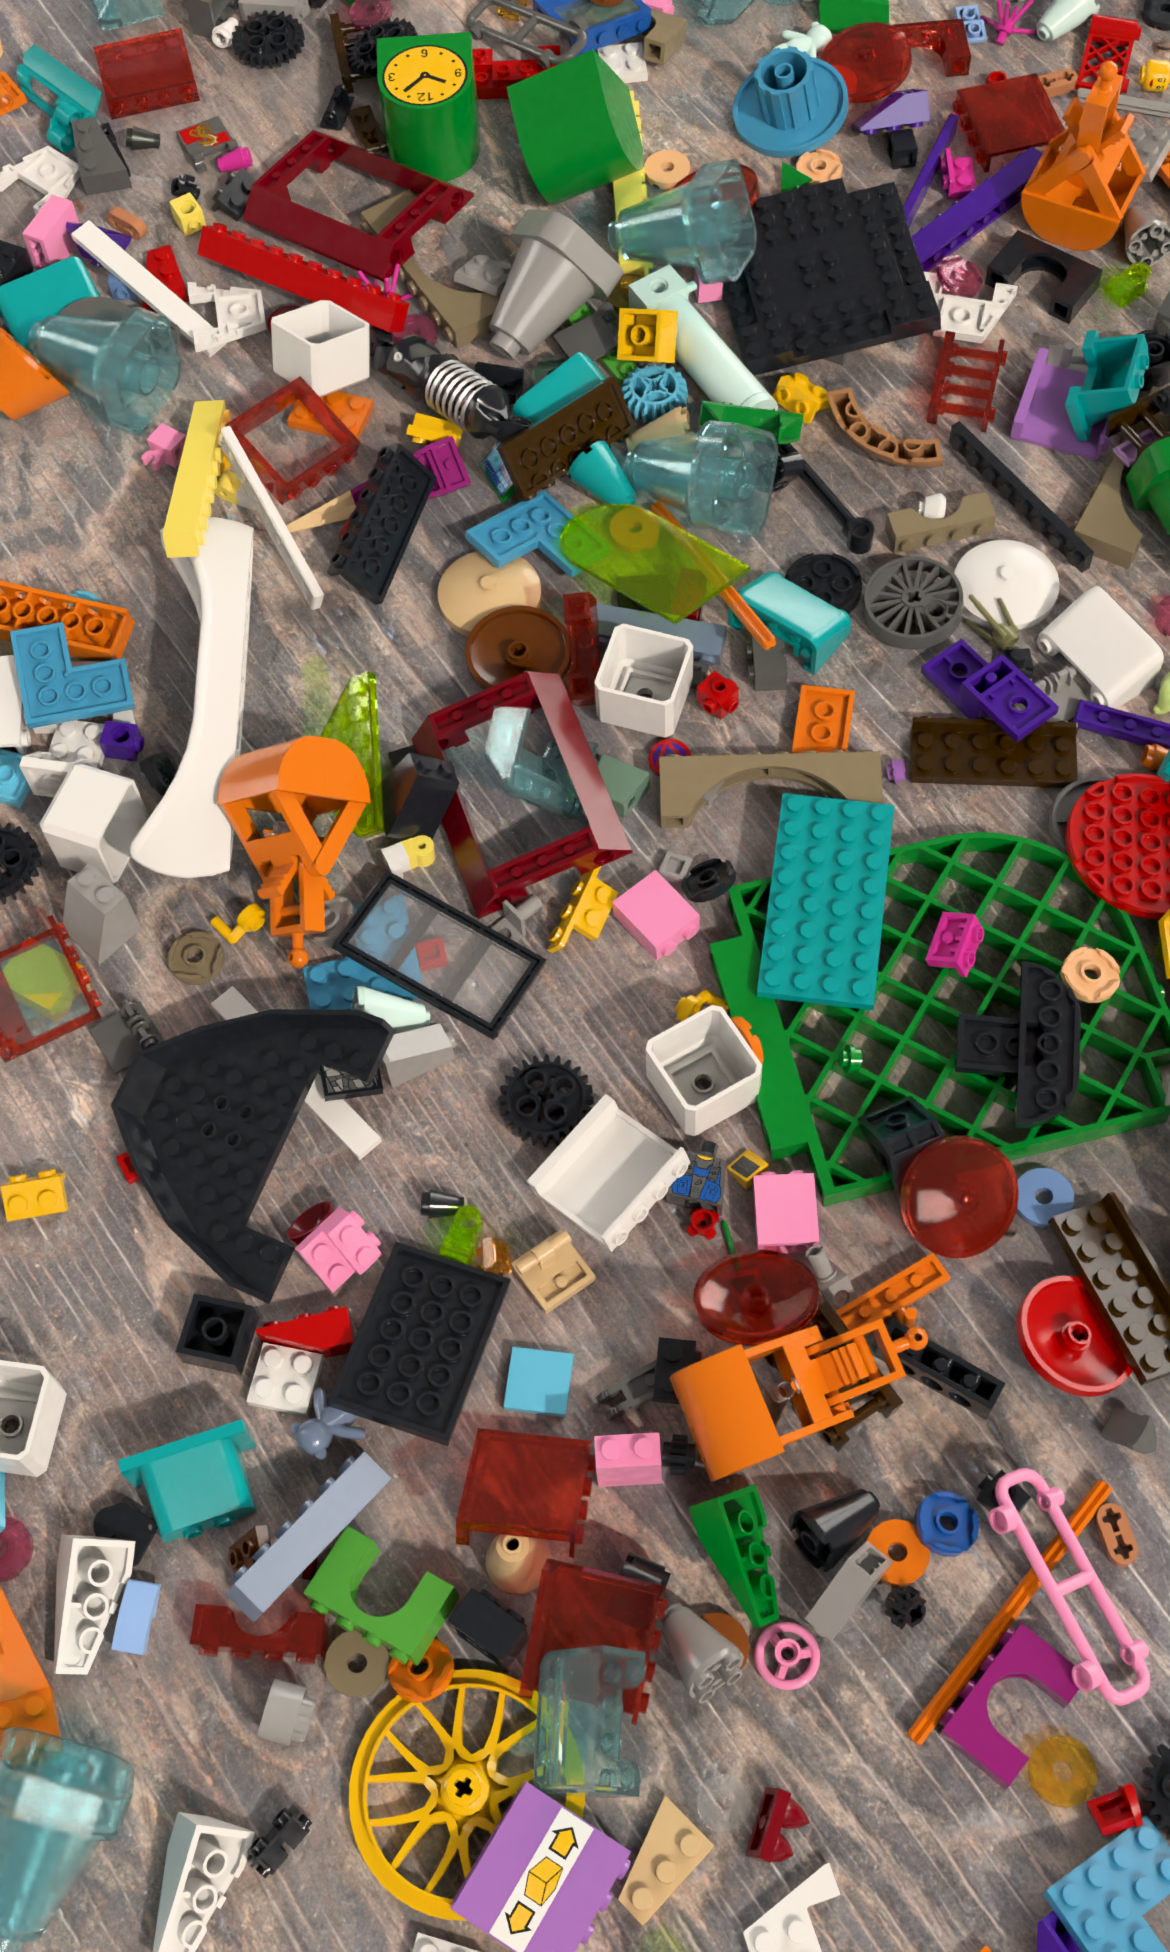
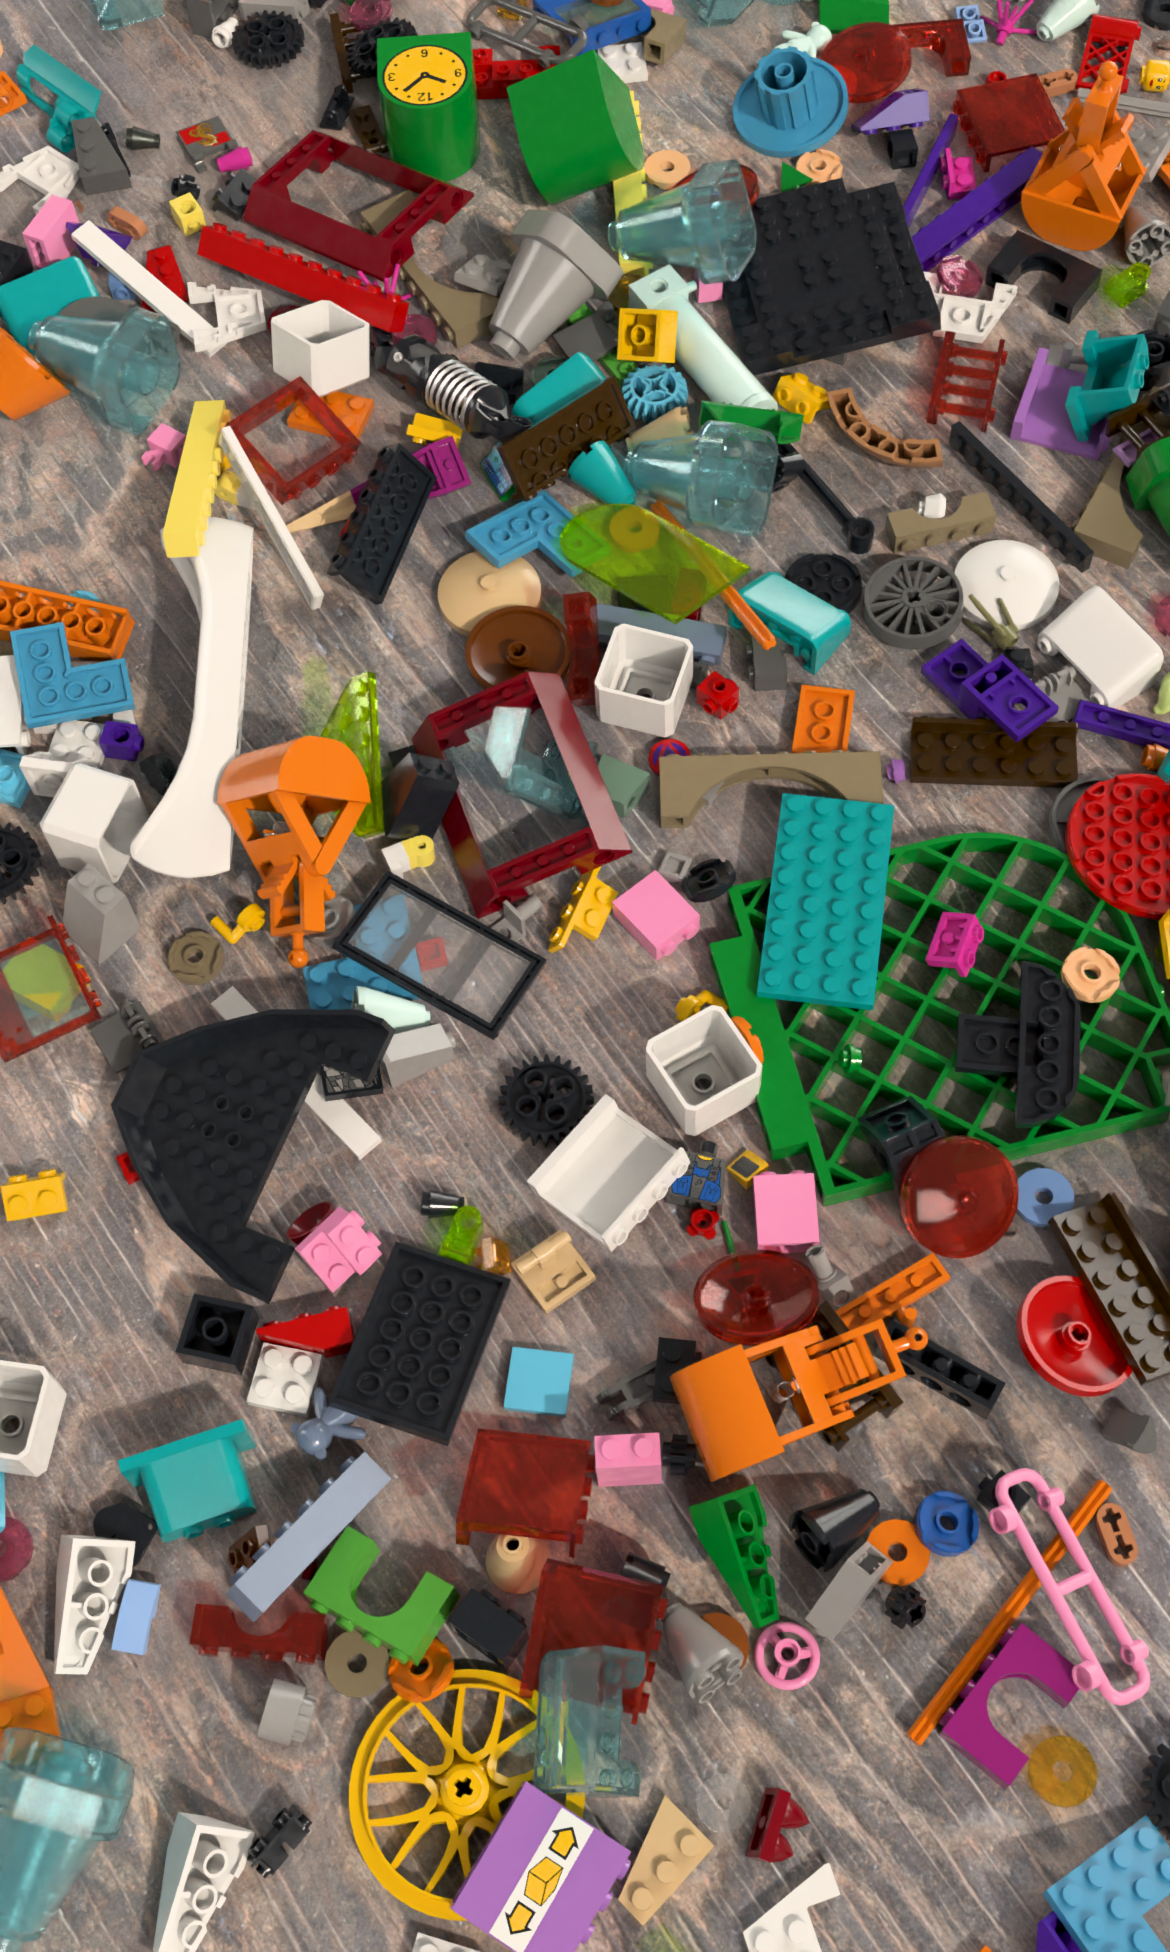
(146, 73): clear red panel -> none
(1116, 1810): red tile -> none

